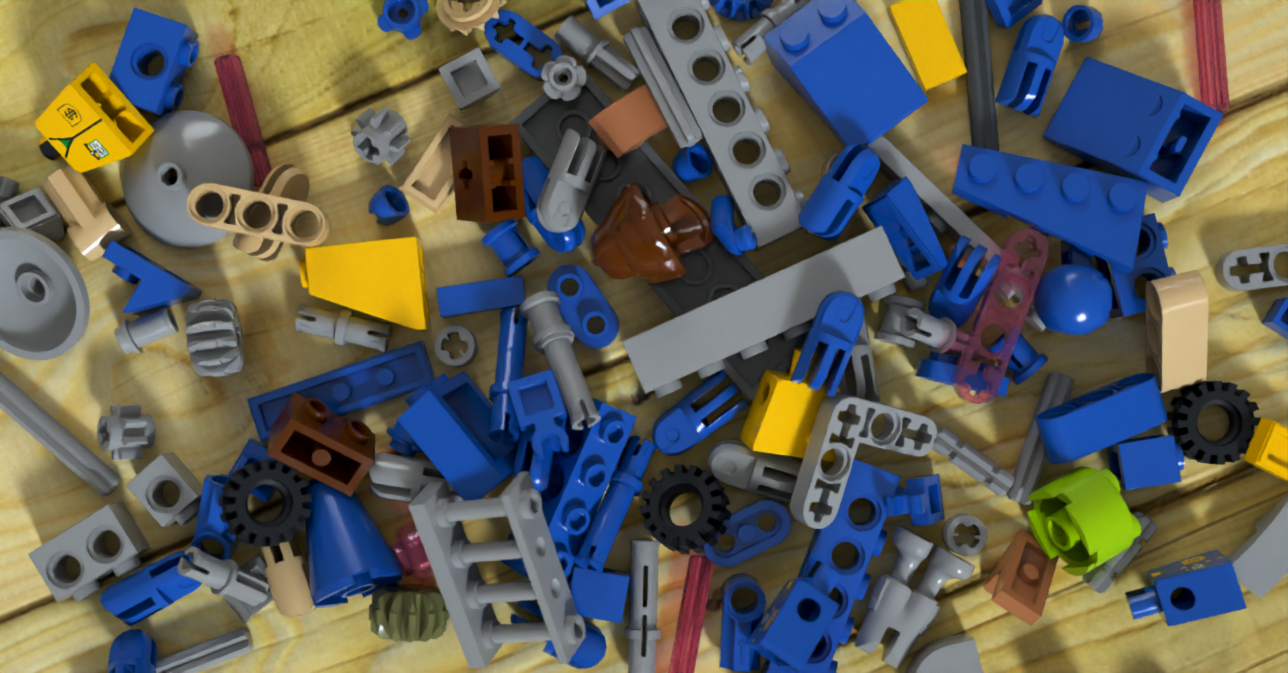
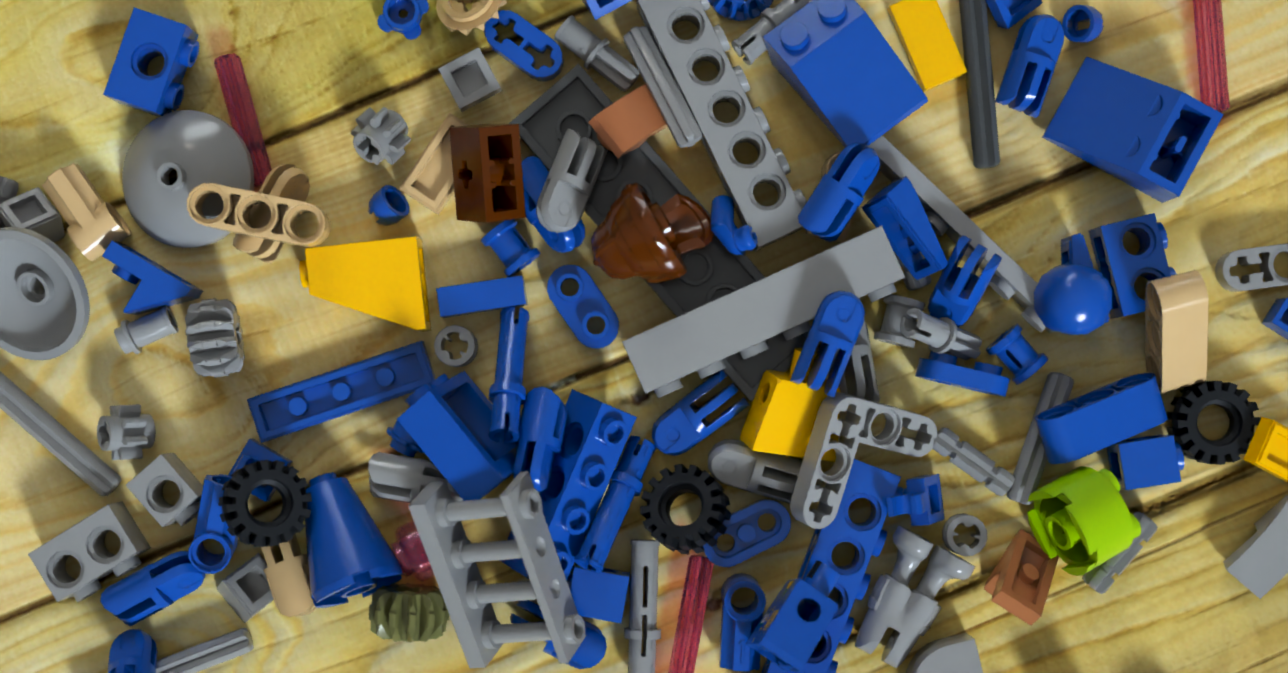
(91, 123): yellow torso -> none
(223, 577): light grey axle -> none
(322, 443): reddish brown brick -> none
(343, 327): light grey pin -> none
(538, 407): blue plate -> none
(554, 341): light grey pin -> none
(572, 87): light grey plate -> none
(692, 164): blue hinge -> none
(1007, 319): clear pink beam -> none
(1078, 205): blue wing -> none
(1208, 590): blue torso -> none

